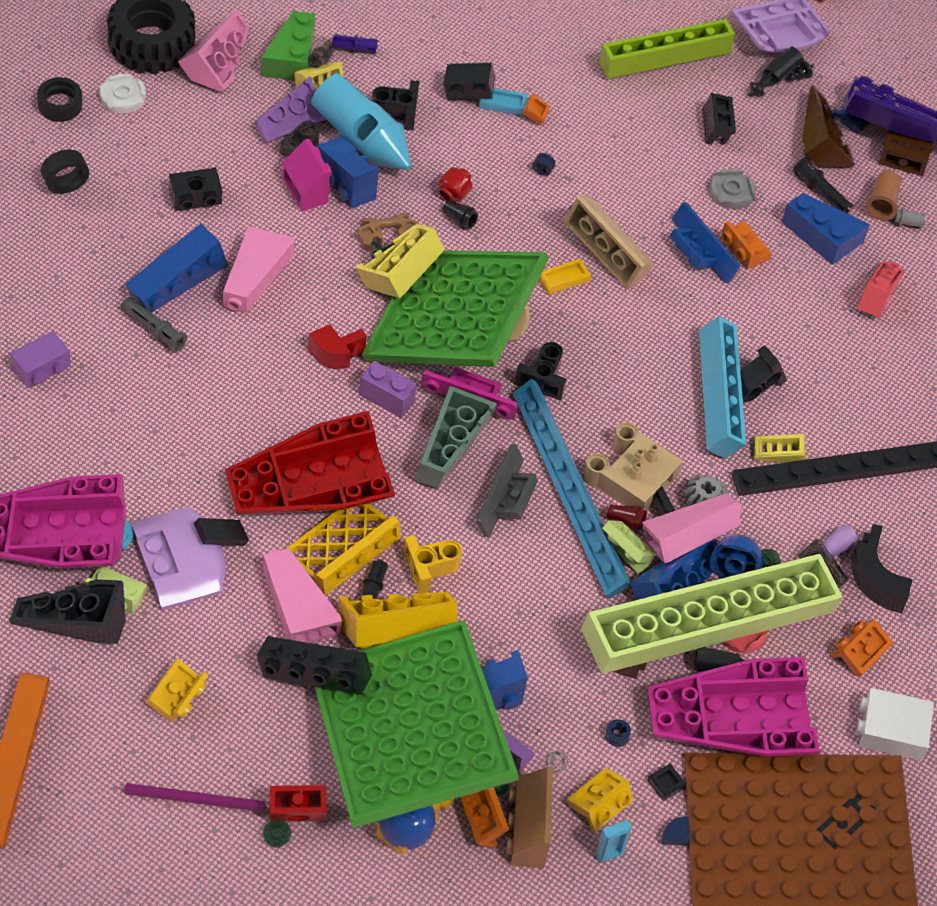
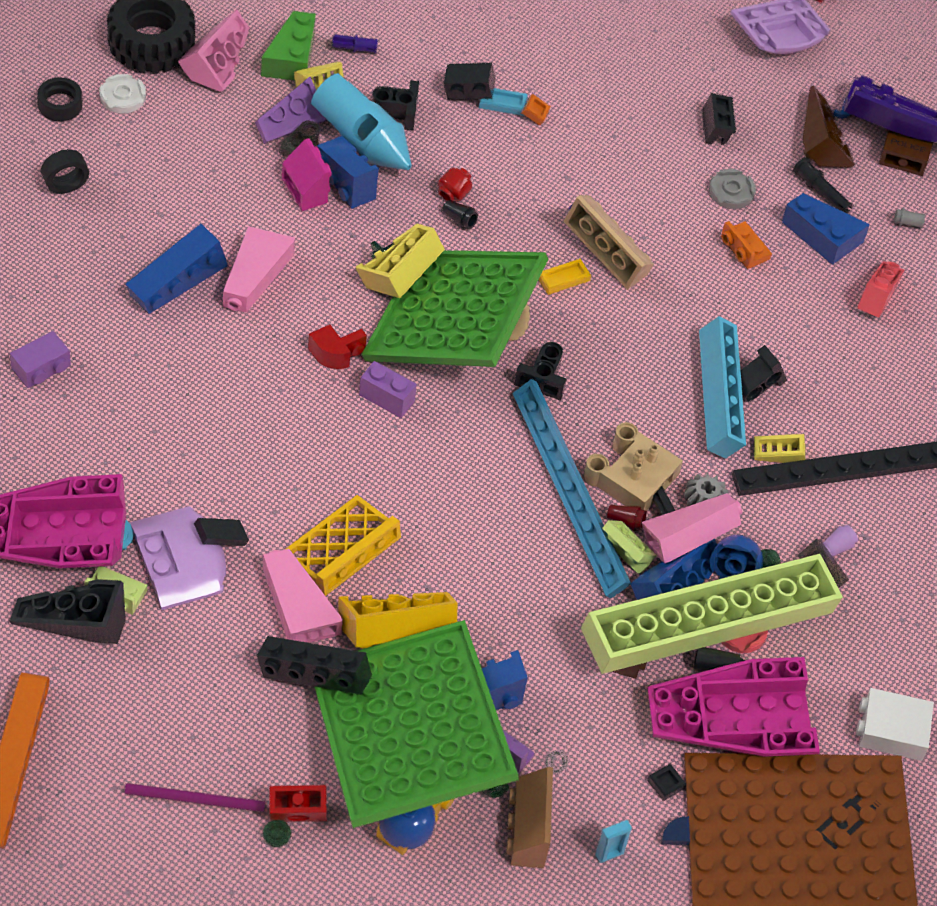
(161, 330): dark grey pin -> none
(176, 690): yellow bracket -> none
(195, 189): black brick -> none
(315, 470): red wedge -> none
(320, 55): clear smoke pin -> none
(369, 233): medium nougat helmet -> none
(374, 581): black axle -> none
(435, 556): yellow tile -> none
(456, 429): sand green wedge -> none
(472, 384): dark pink bracket -> none
(485, 816): orange bracket -> none
(508, 493): dark grey bracket -> none
(543, 164): dark blue bush -> none
(602, 798): yellow bracket -> none
(625, 730): dark blue bush -> none
(666, 48): lime brick -> none
(701, 244): blue bracket -> none
(777, 71): black wheel -> none
(802, 71): black hair -> none
(854, 123): dark blue tile -> none
(862, 646): orange bracket -> none
(873, 579): black arch -> none
(884, 196): nougat plant -> none

